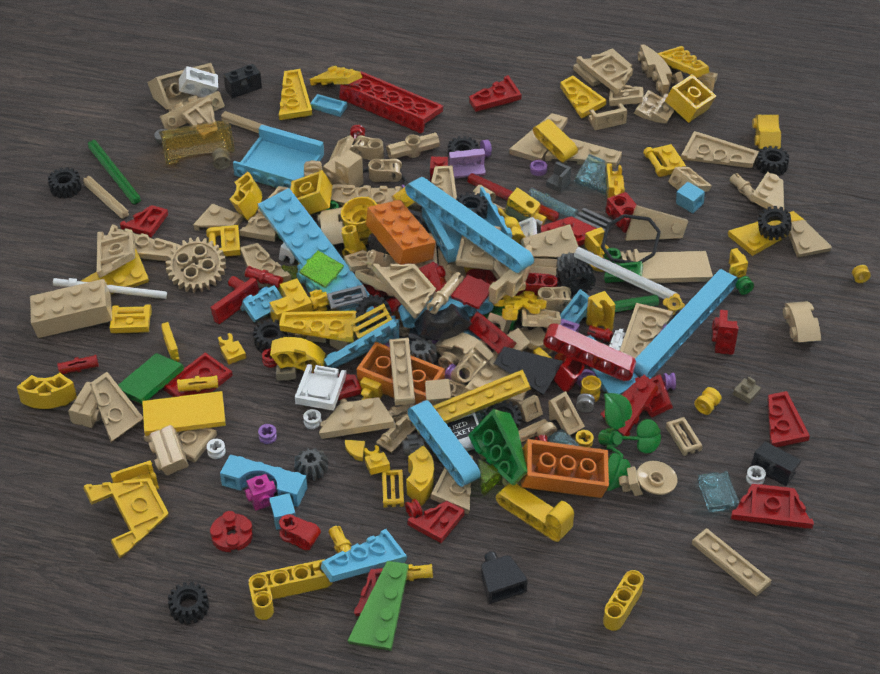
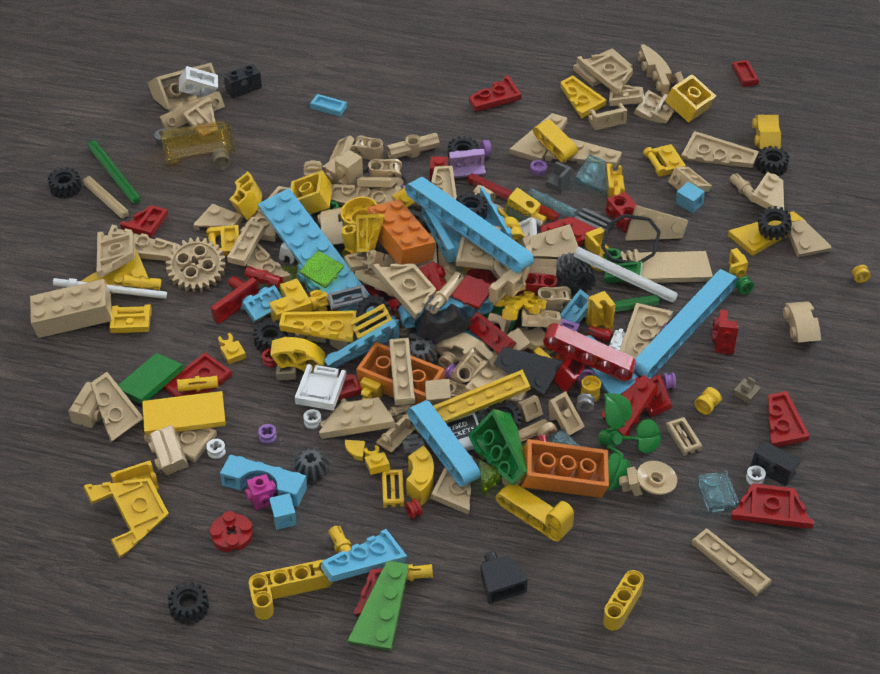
(46, 392): yellow brick -> none
(78, 364): red pin -> none
(141, 282): none -> yellow pin
(170, 342): yellow tile -> none
(241, 121): tan axle -> none
(246, 243): none -> tan plate
(278, 157): medium azure panel -> none
(294, 96): yellow wing -> none
(299, 533): red piece -> none
(337, 76): yellow wing -> none
(357, 128): red bush -> none
(368, 231): none -> yellow wing
(377, 182): none -> tan slope
(390, 102): red bracket -> none
(438, 521): red wing -> none
(584, 434): yellow bush -> none
(674, 299): yellow plate -> none
(683, 61): yellow wing -> none
(709, 80): tan bracket -> none
(745, 73): none -> red tile

